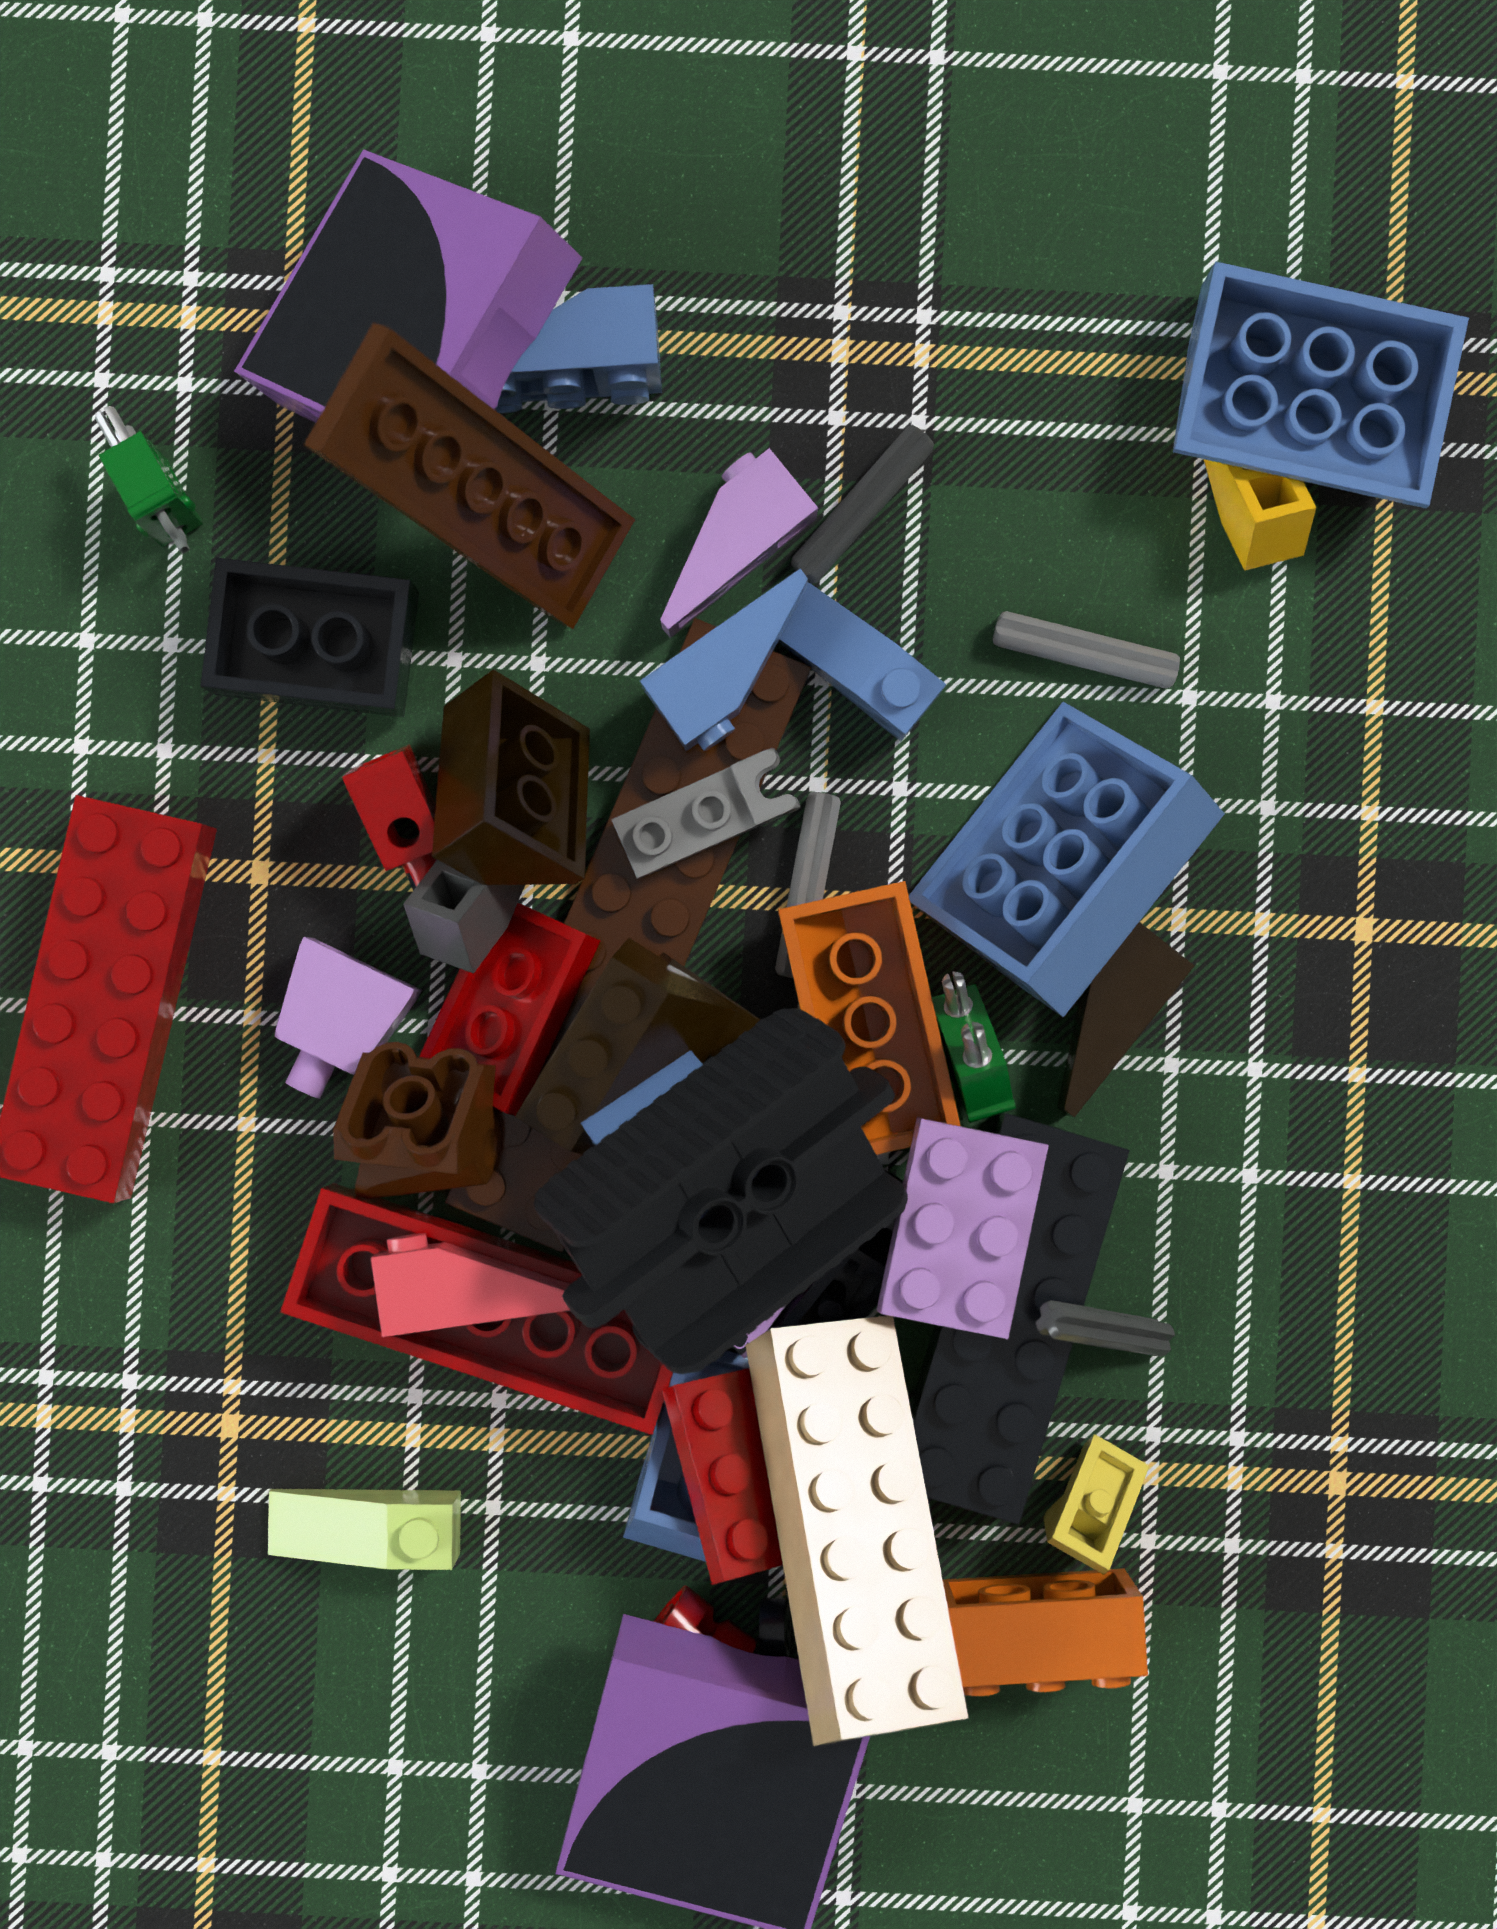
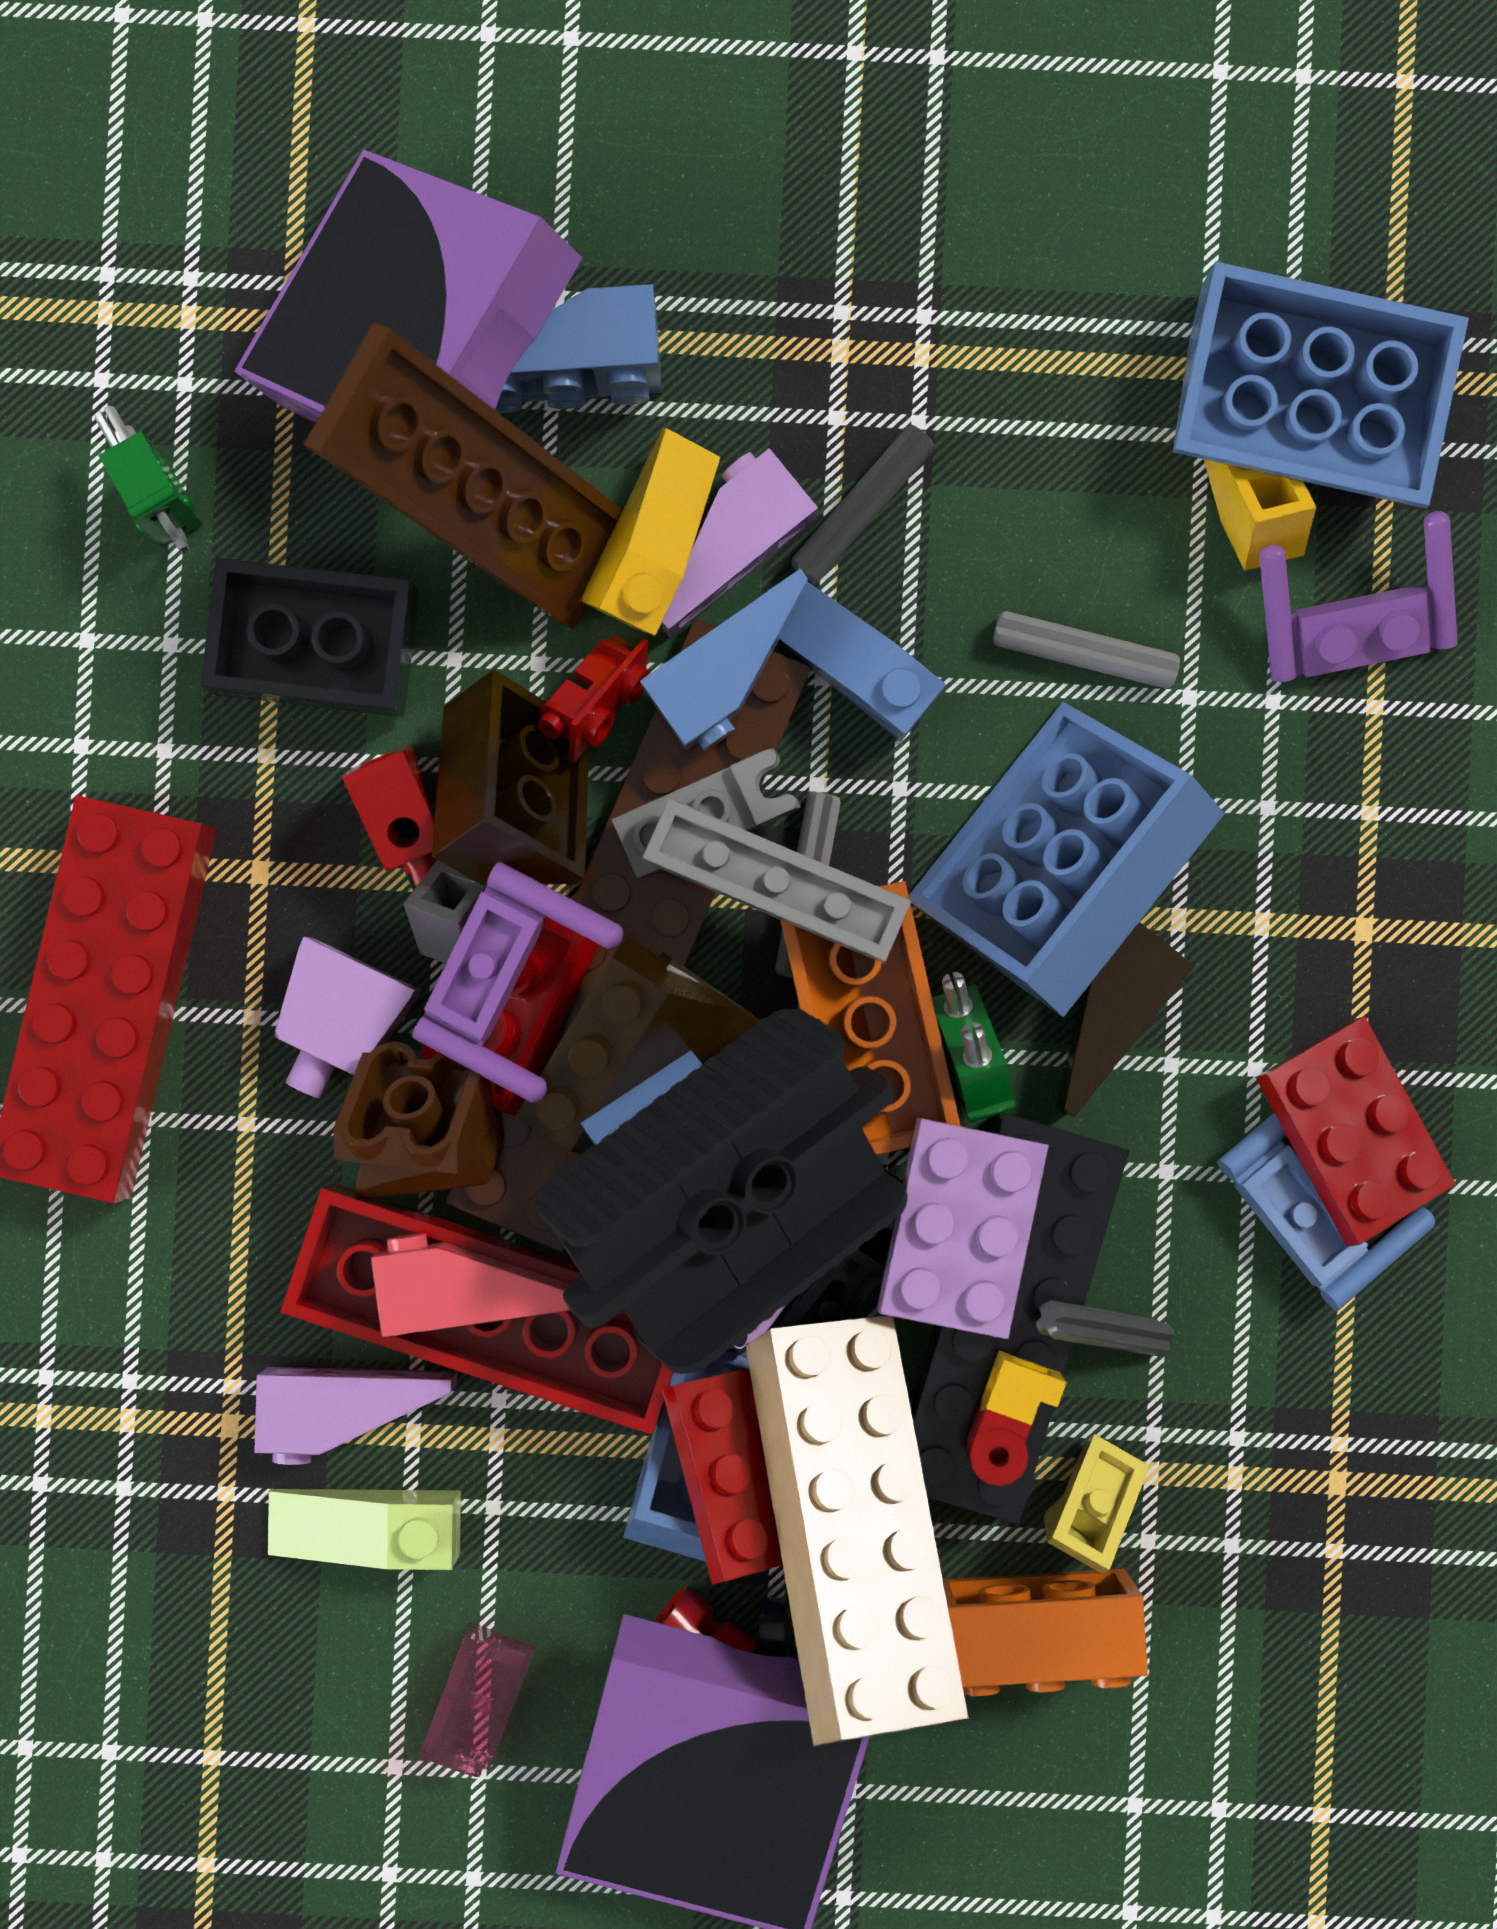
(320, 1408): none -> lavender slope
(477, 1701): none -> clear pink hinge
(488, 966): none -> medium lavender plate
(588, 715): none -> red hinge
(654, 535): none -> yellow slope
(776, 880): none -> light grey plate
(1006, 1415): none -> leg
(1289, 1206): none -> medium blue plate
(1355, 1131): none -> red plate
(1363, 627): none -> medium lavender plate

